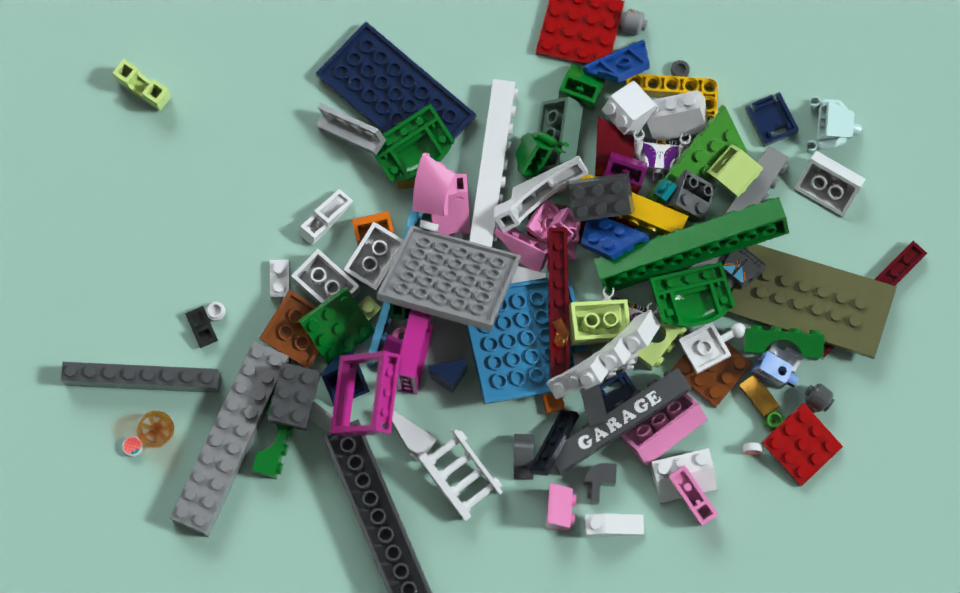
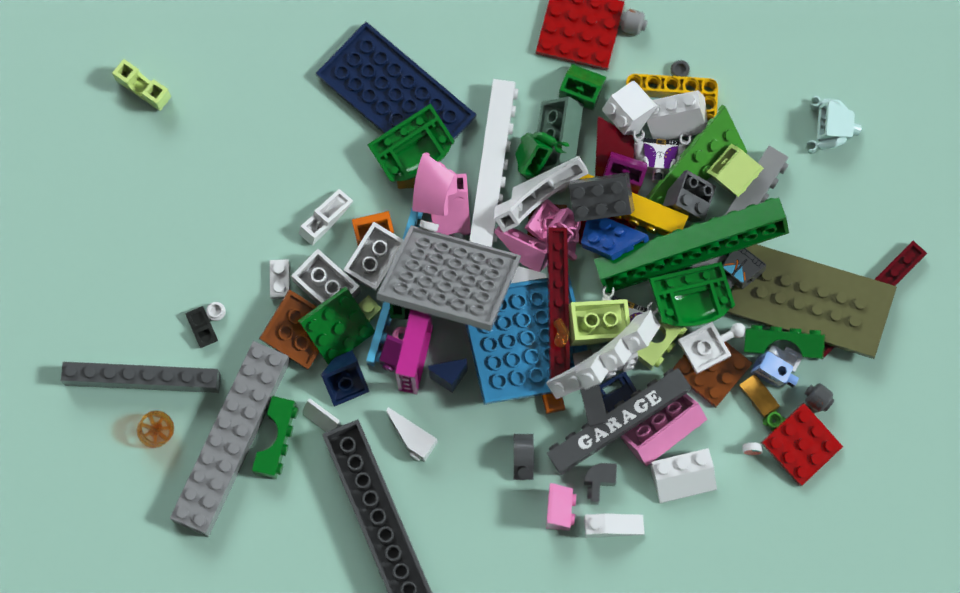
(132, 446): tile -> none
(294, 396): dark grey brick -> none
(350, 129): light grey fence -> none
(383, 398): dark pink window -> none
(440, 476): white fence -> none
(553, 443): black tile -> none
(620, 64): blue wing -> none
(665, 189): teal plate -> none
(693, 495): bright pink slope -> none
(771, 116): dark blue container -> none
(829, 183): white slope -> none

